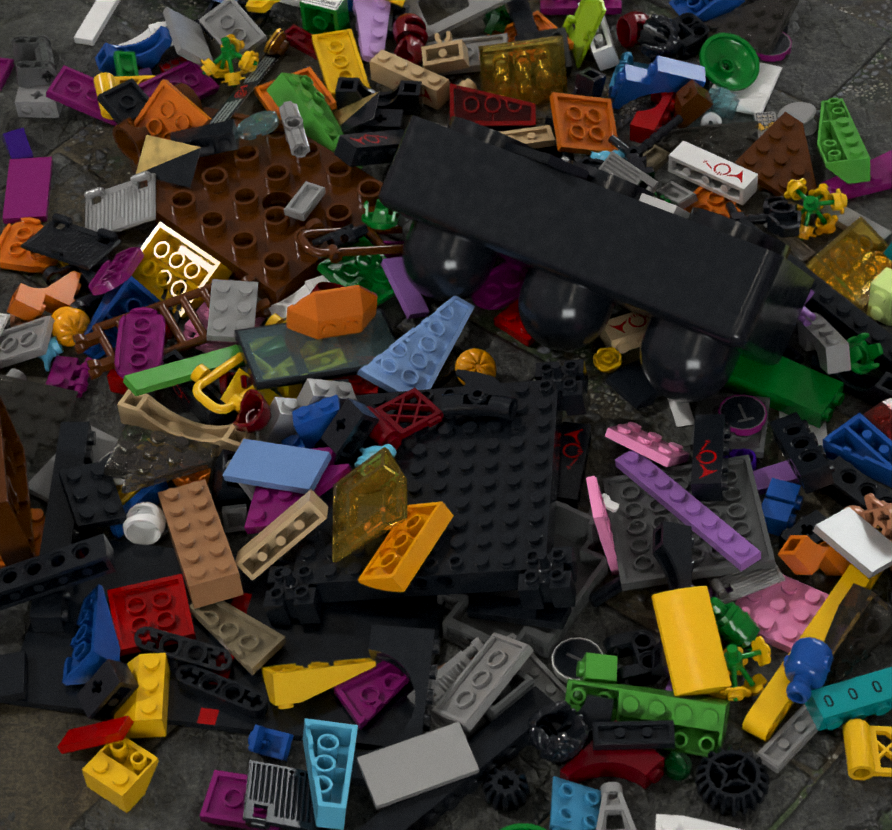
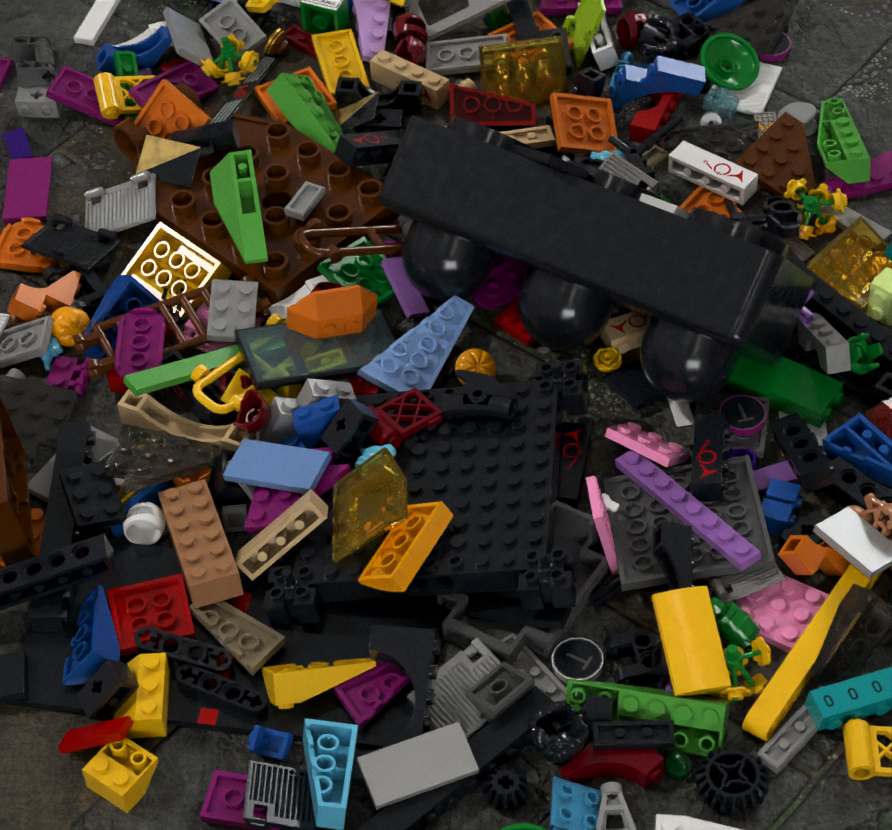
(116, 272): magenta tile -> none
(123, 100): black tile -> none
(238, 204): none -> bright green wedge
(258, 123): clear light blue tile -> none
(294, 129): light grey piece -> none
(348, 234): black hinge -> none
(379, 218): green piece -> none
(445, 56): tan brick -> none
(482, 681): light grey tile -> none
(495, 23): dark green tile -> none
(597, 668): bright green brick -> none
(679, 195): light grey tile -> none
(691, 102): reddish brown slope -> none
(806, 668): blue piece -> none

